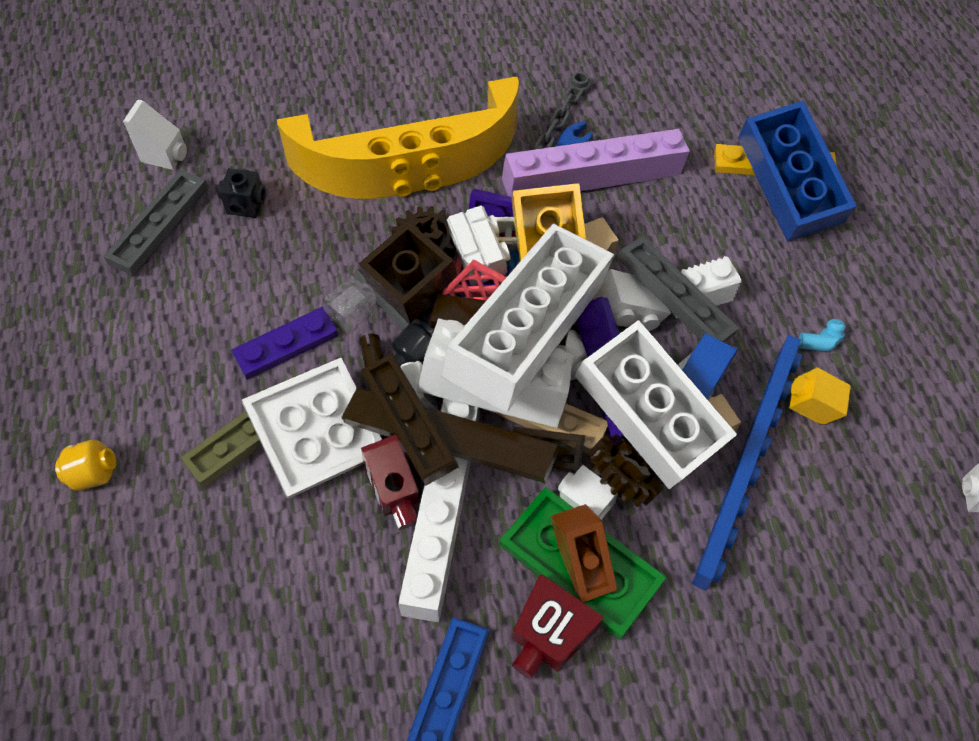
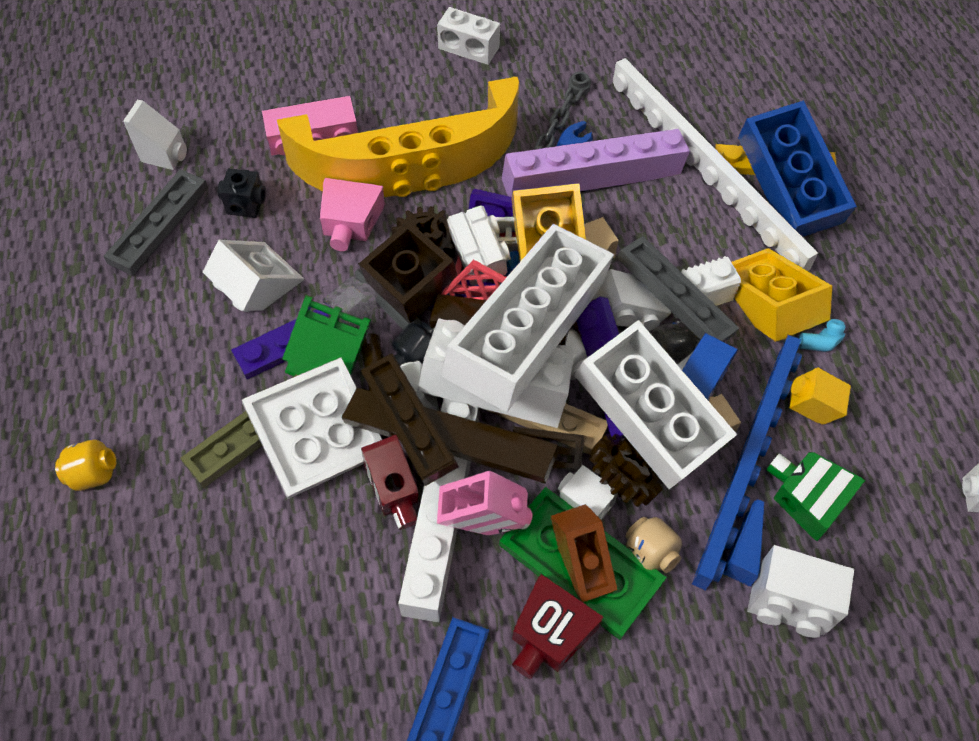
(250, 274): none -> white slope
(323, 339): none -> green plate
(326, 118): none -> bright pink brick
(349, 211): none -> bright pink torso
(468, 35): none -> white brick
(484, 504): none -> bright pink torso
(654, 544): none -> tan head
(676, 340): none -> clear smoke head
(715, 168): none -> white plate
(745, 555): none -> blue slope
(781, 295): none -> yellow slope
(801, 592): none -> white brick
(813, 491): none -> green torso

